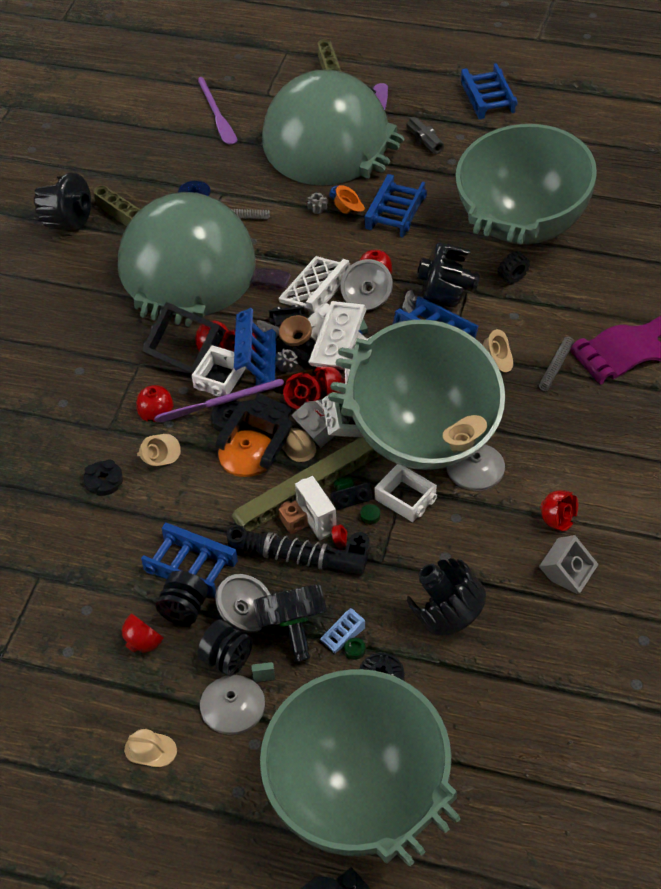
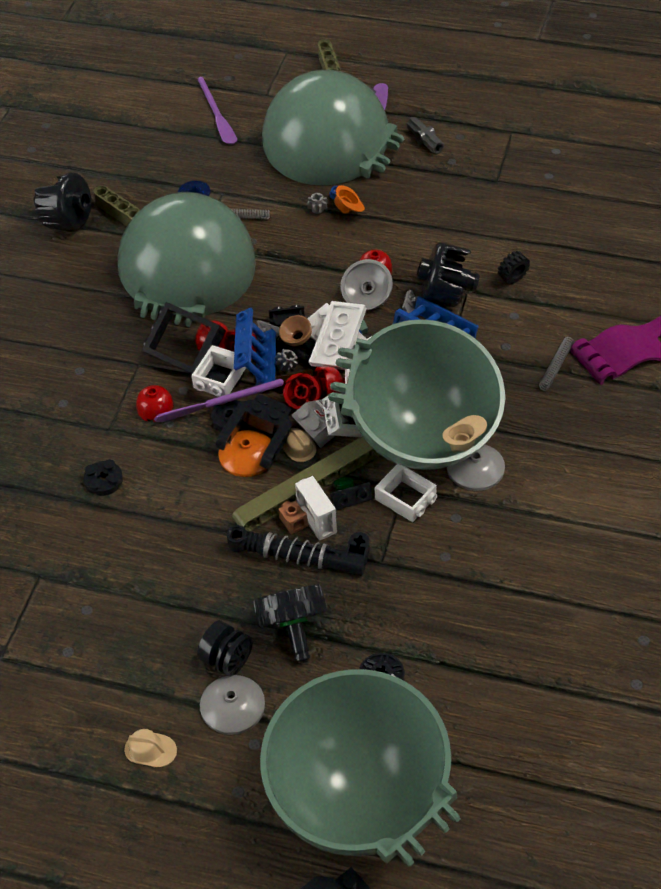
(139, 635): red cylinder -> none
(159, 450): tan piece -> none
(182, 597): black wheel -> none
(190, 542): blue fence -> none
(240, 592): light grey dish -> none
(263, 672): sand green tile -> none
(272, 277): clear purple slope -> none
(325, 288): white fence -> none
(339, 536): red tile -> none
(354, 648): dark green tile -> none
(356, 626): light blue slope -> none
(370, 514): dark green tile -> none
(384, 196): blue fence -> none
(454, 597): black piece -> none
(476, 98): blue fence -> none
(499, 349): tan piece -> none
(525, 182): sand green windscreen -> none
(559, 509): red cylinder -> none
(569, 564): light grey slope -> none

